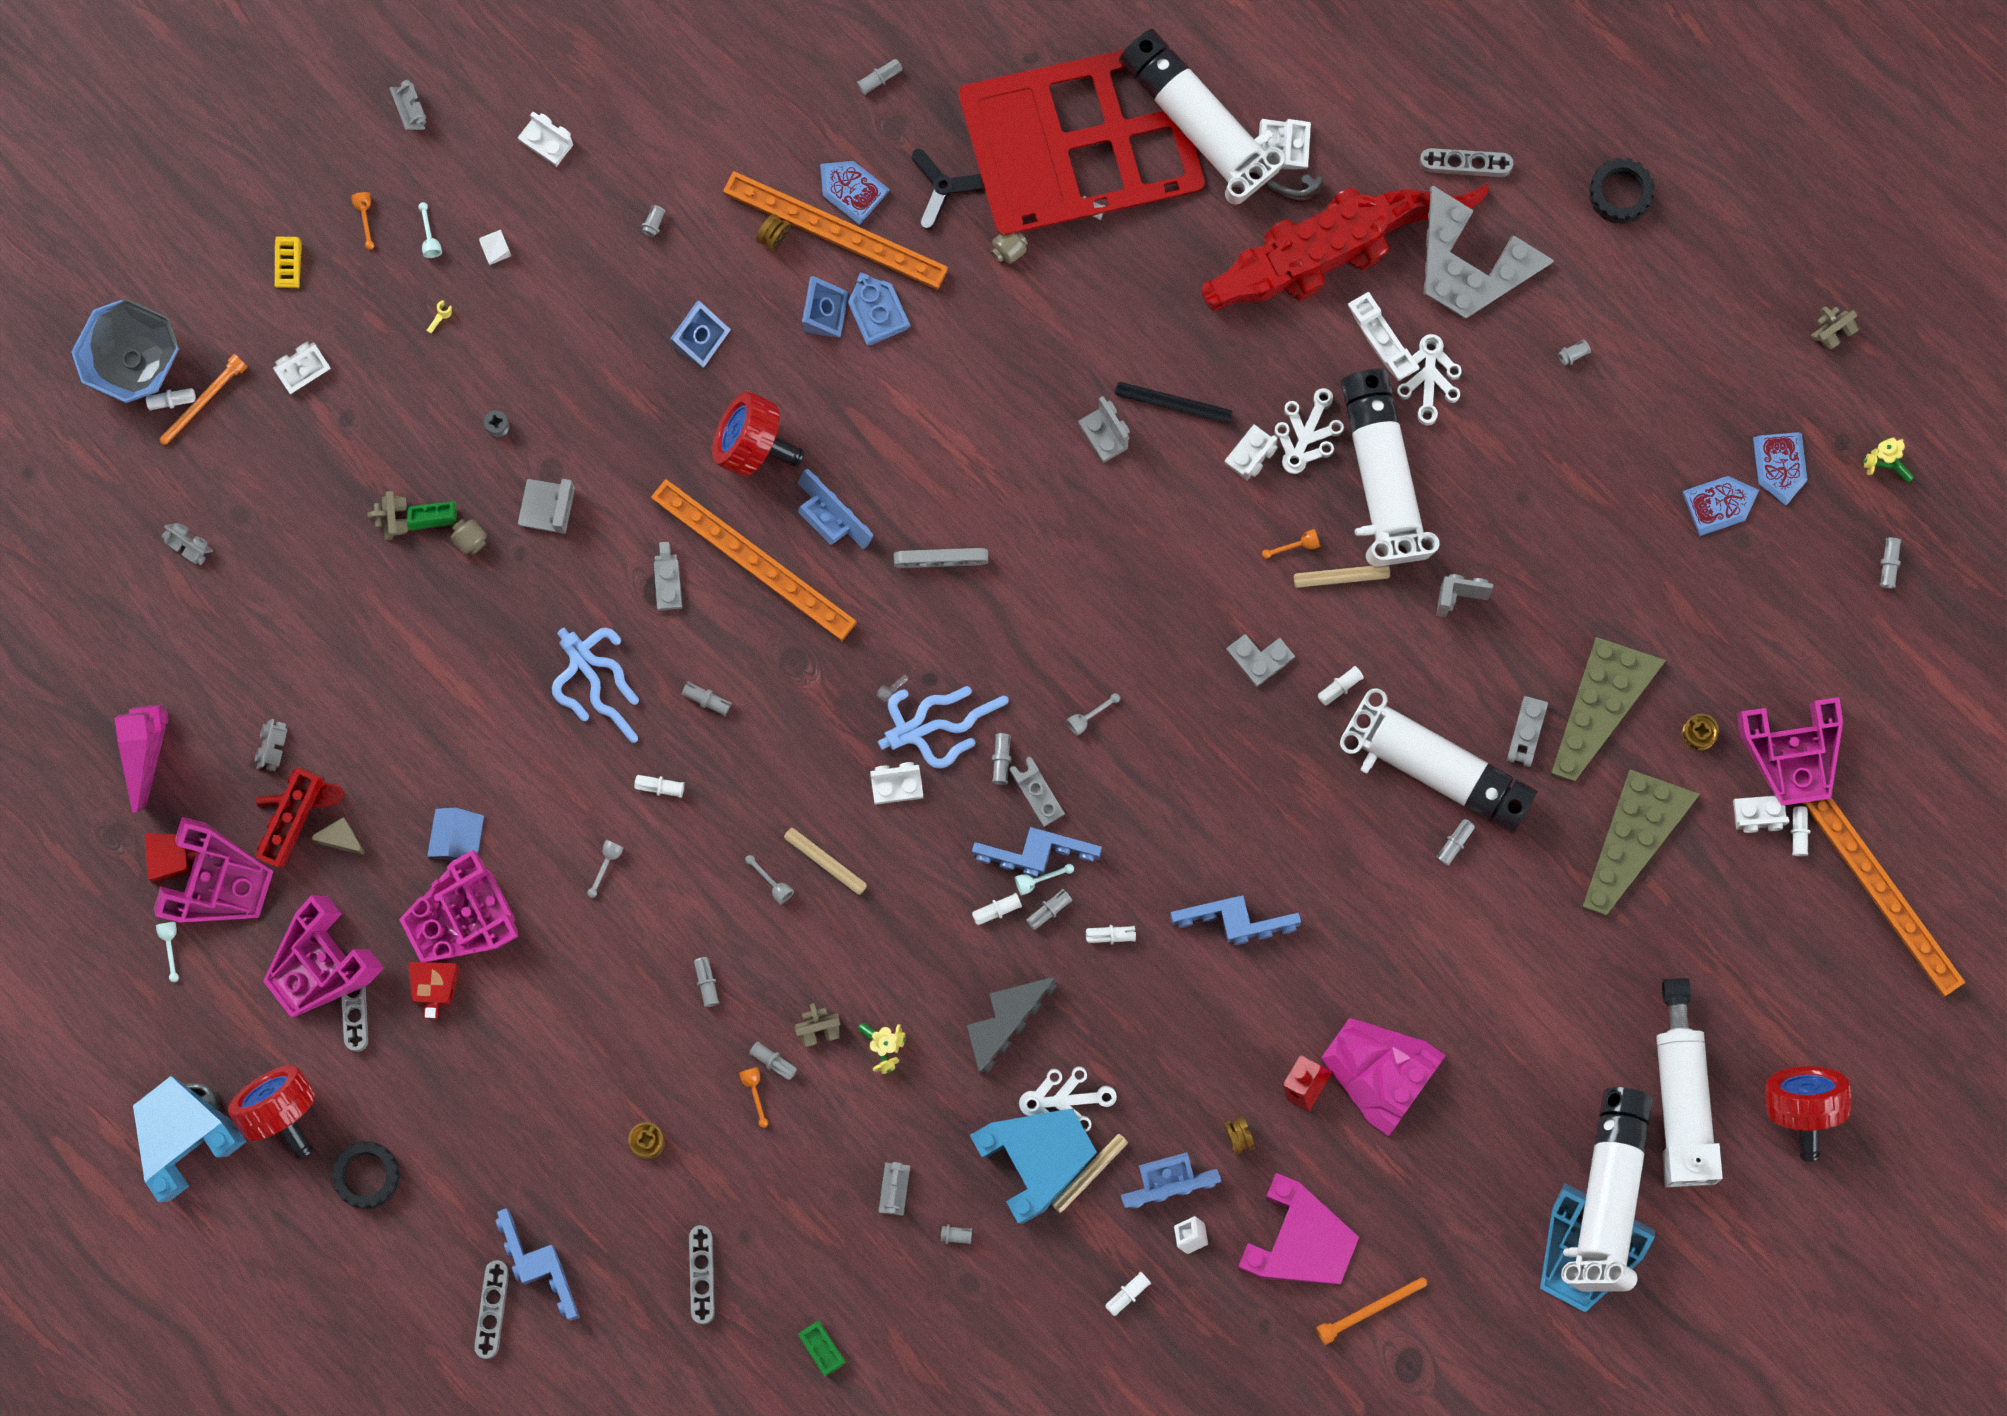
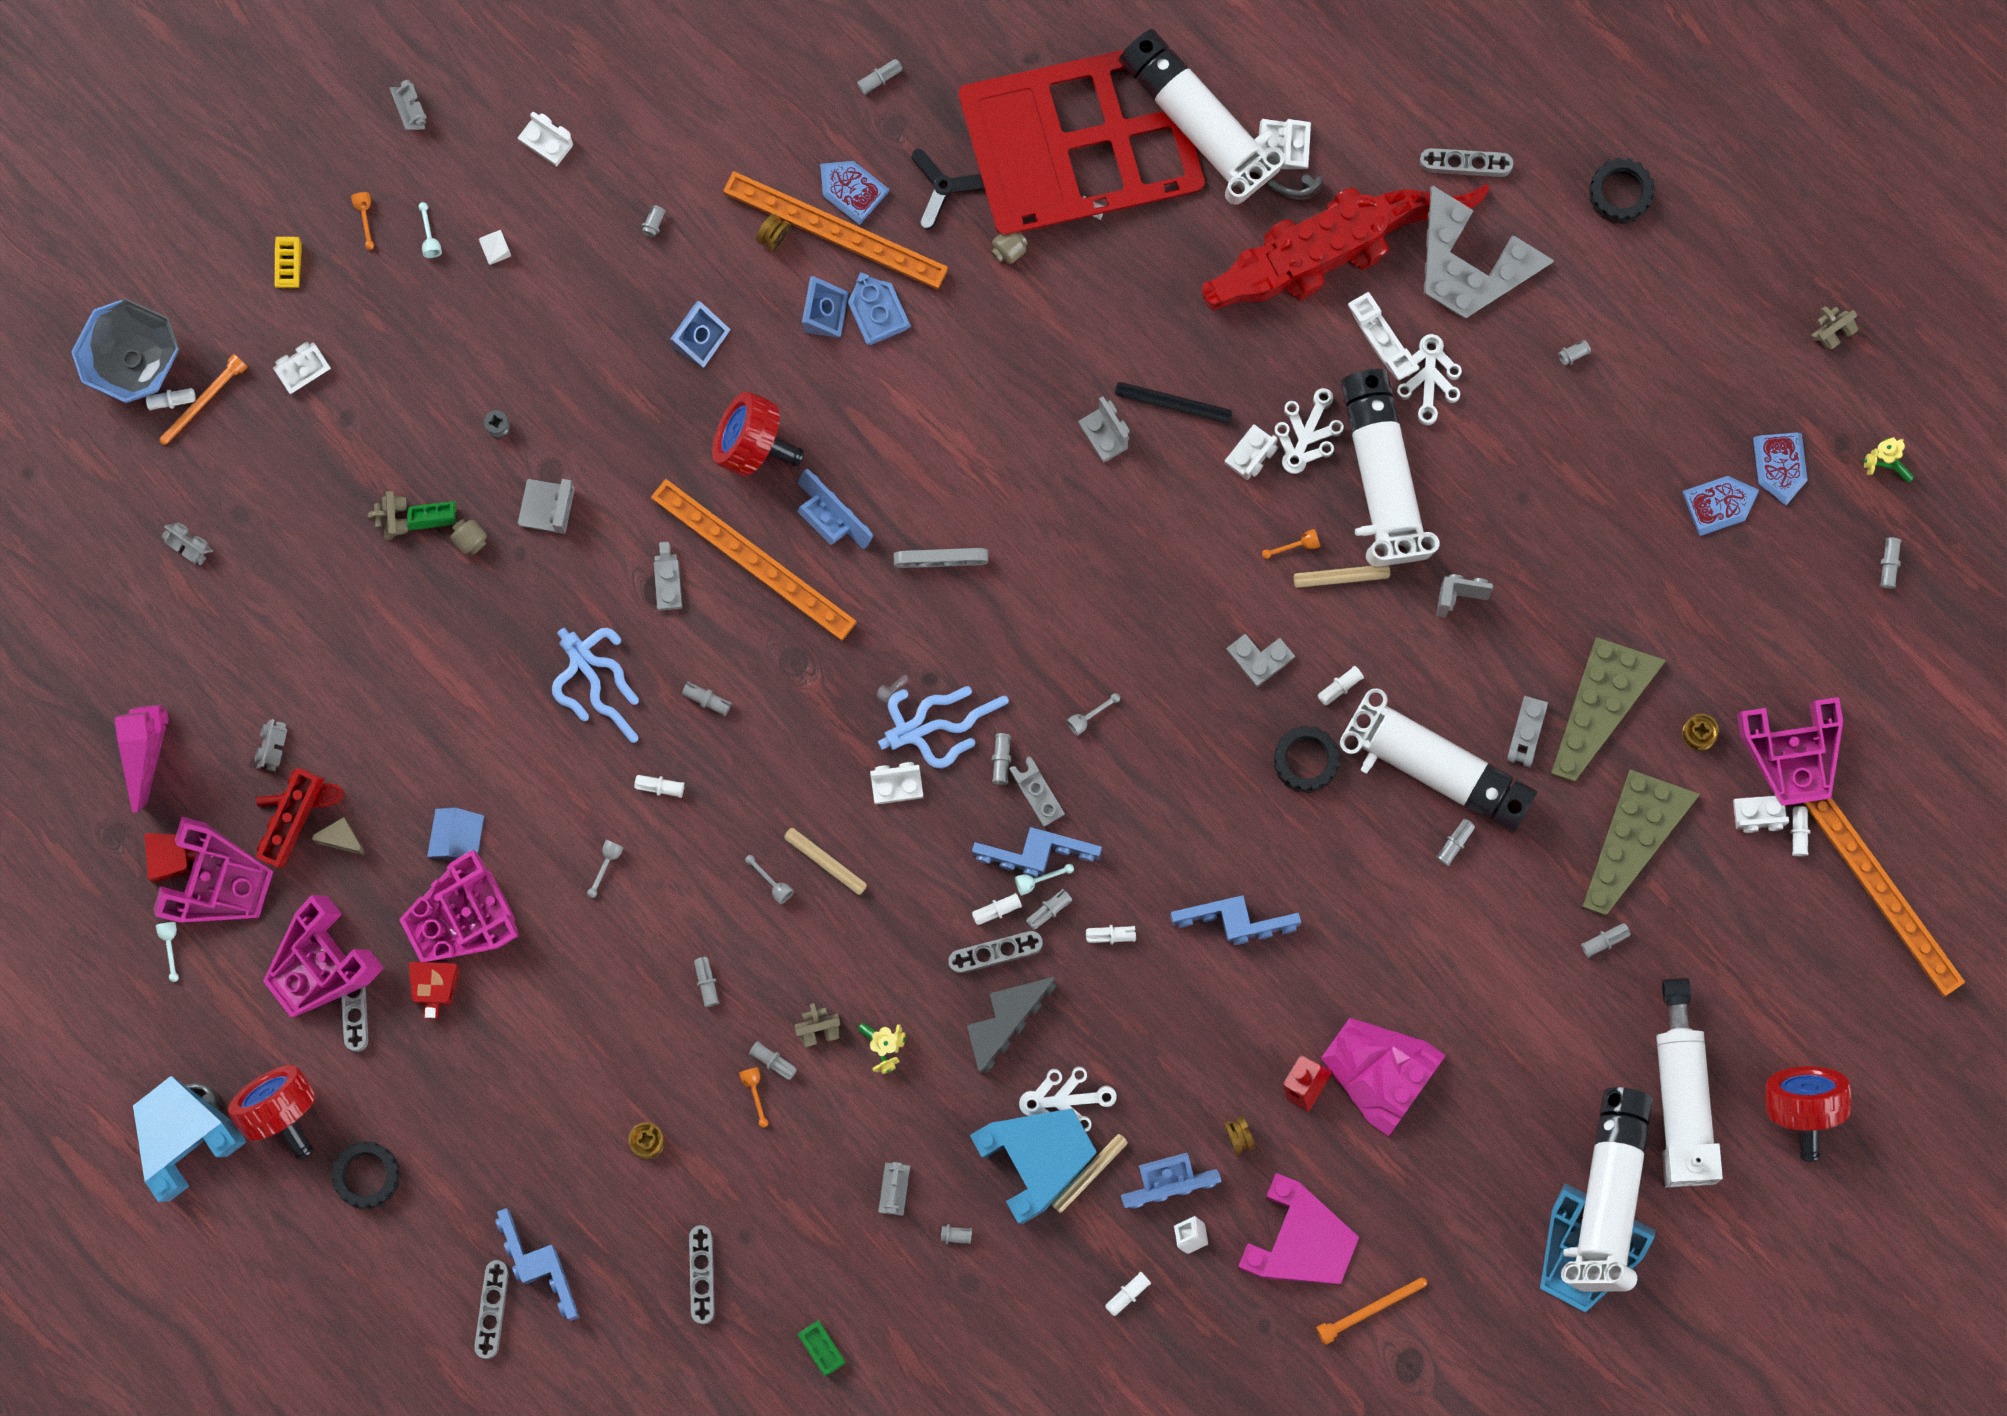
(441, 315): light yellow hand -> none
(996, 955): none -> light grey beam
(1313, 734): none -> black tyre
(1605, 940): none -> light grey axle

